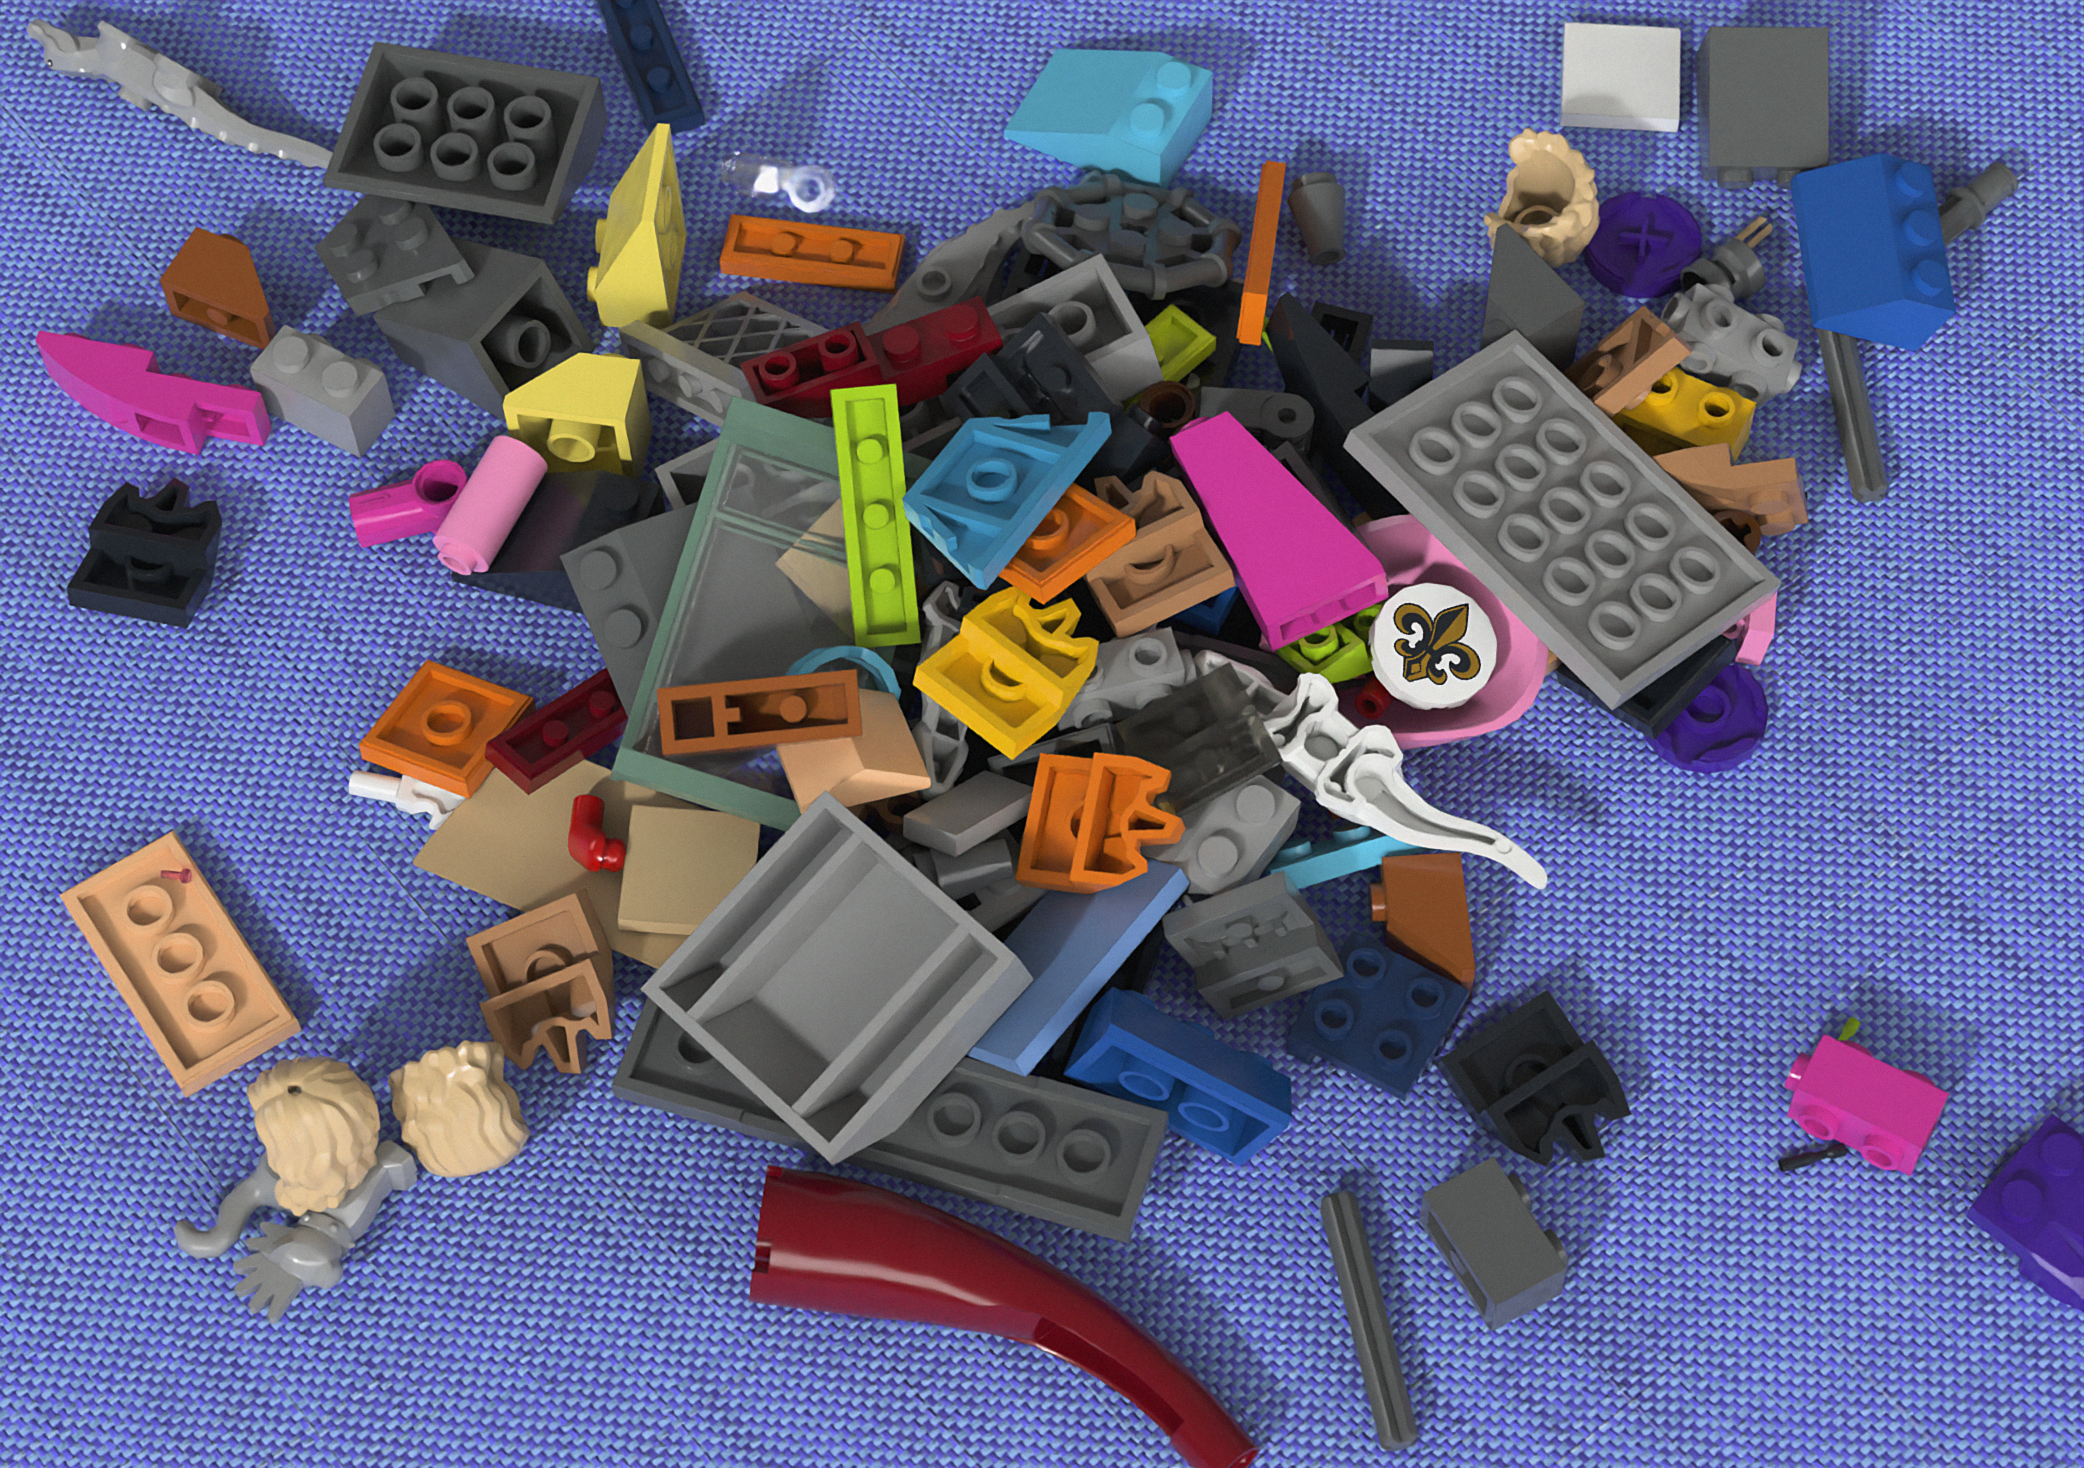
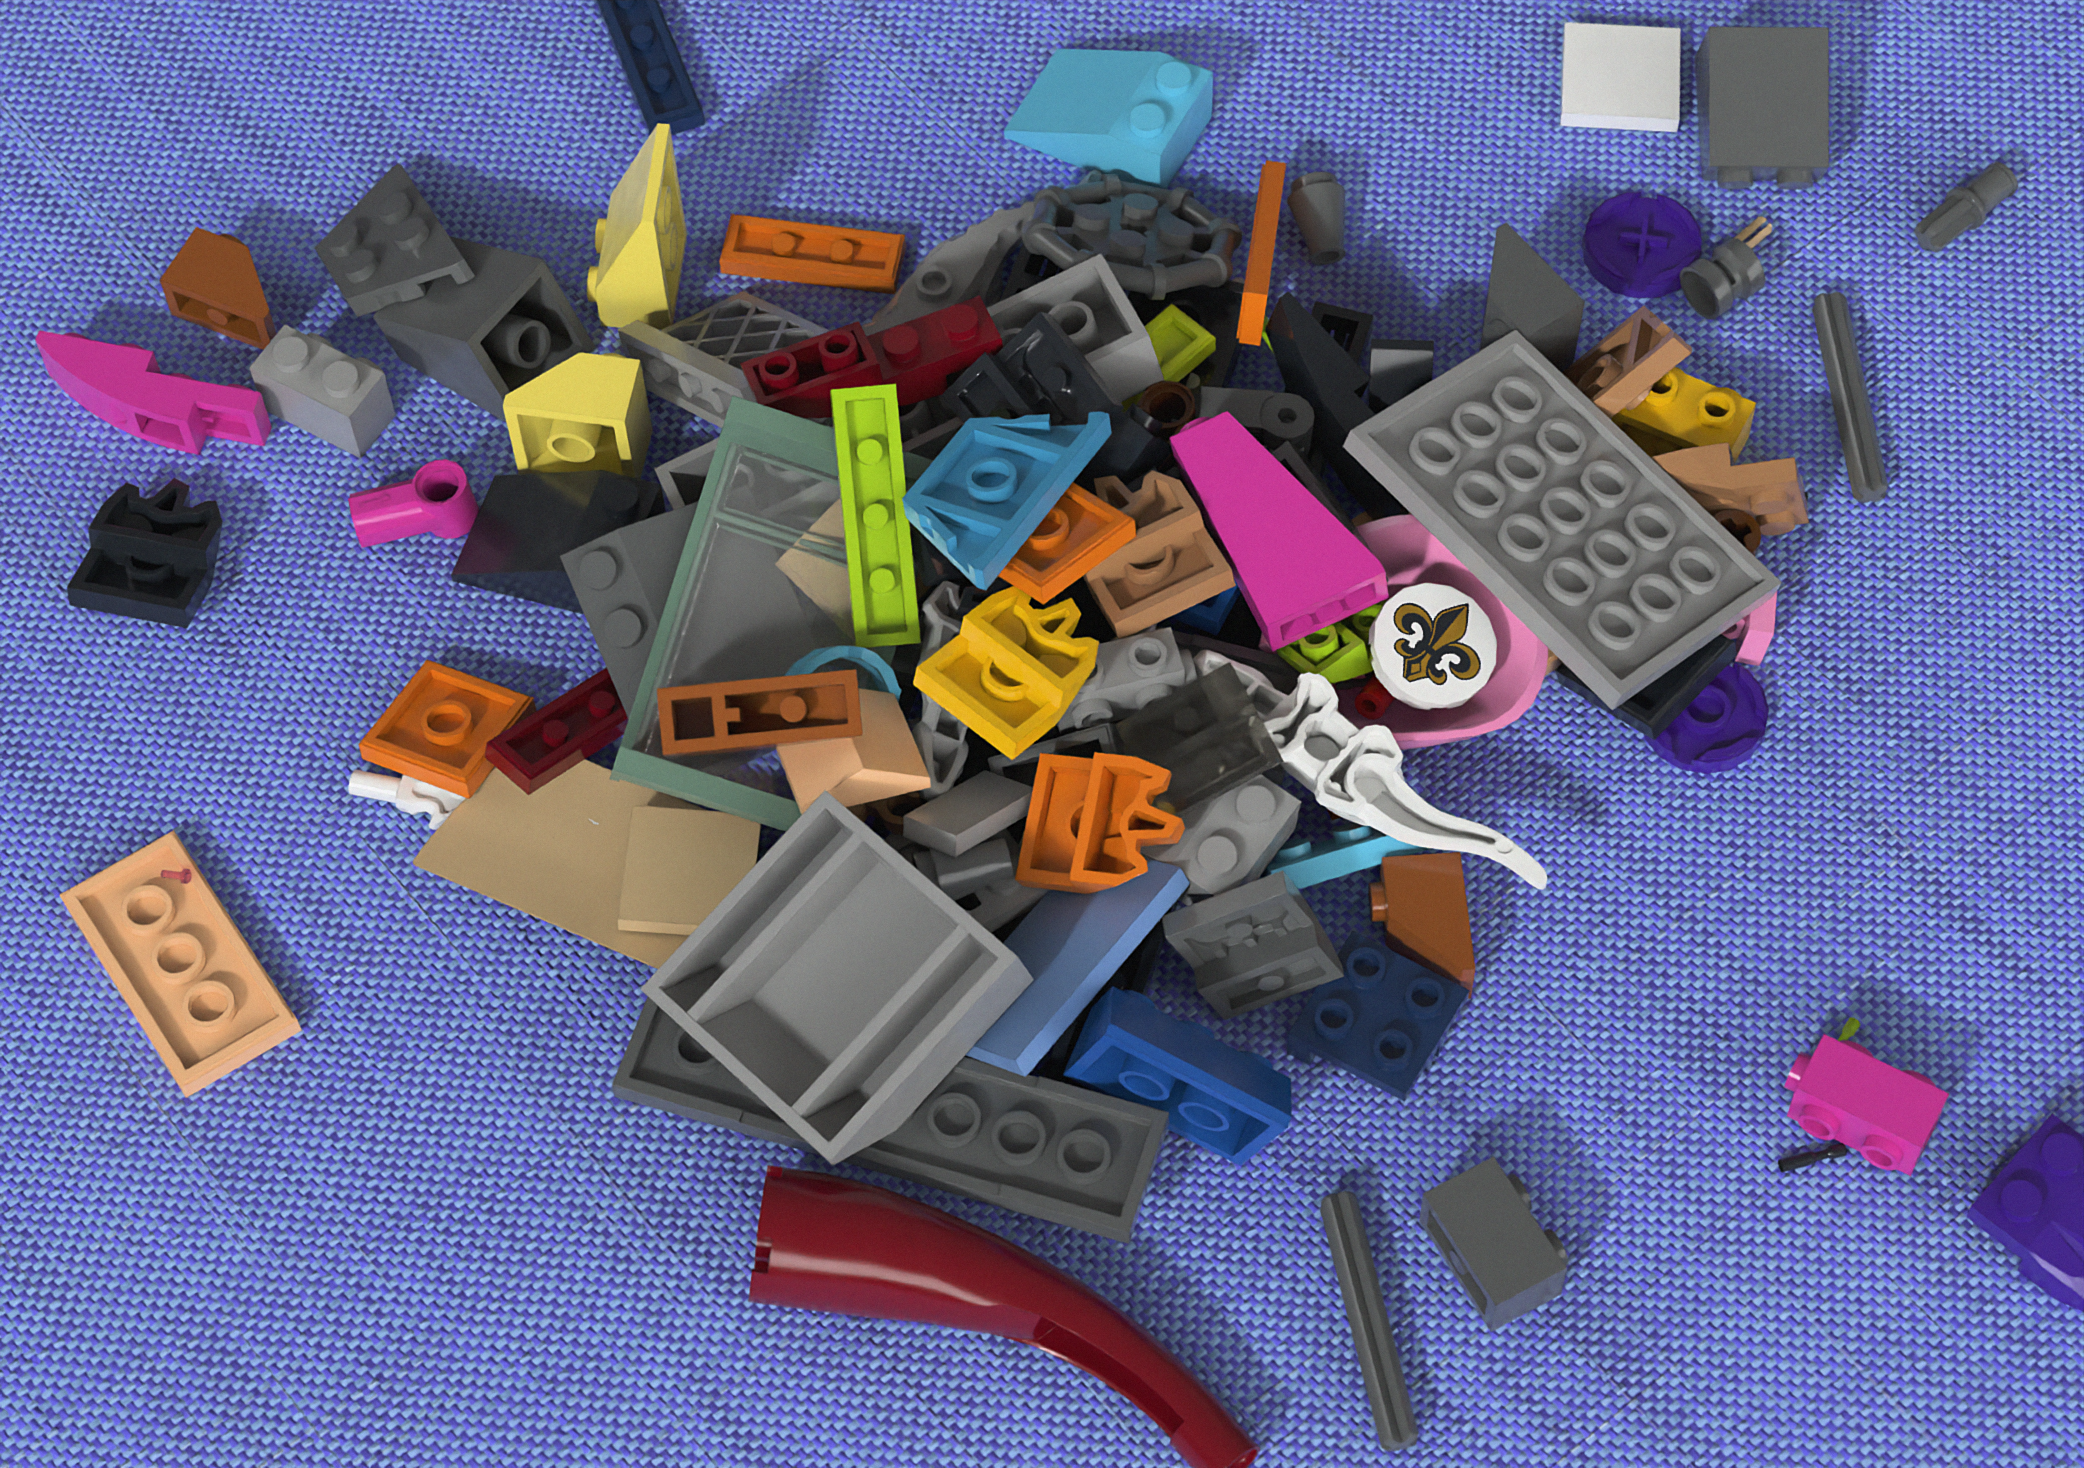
(154, 78): light grey animal -> none
(299, 1255): light grey animal -> none
(315, 1129): tan hair -> none
(459, 1109): tan hair -> none
(469, 133): dark grey slope -> none
(489, 505): bright pink brick -> none
(547, 982): medium nougat plate -> none
(589, 842): red arm -> none
(760, 175): clear plate -> none
(1536, 1084): black plate -> none
(1548, 197): tan hair -> none
(1732, 344): light grey brick -> none
(1873, 250): blue slope -> none

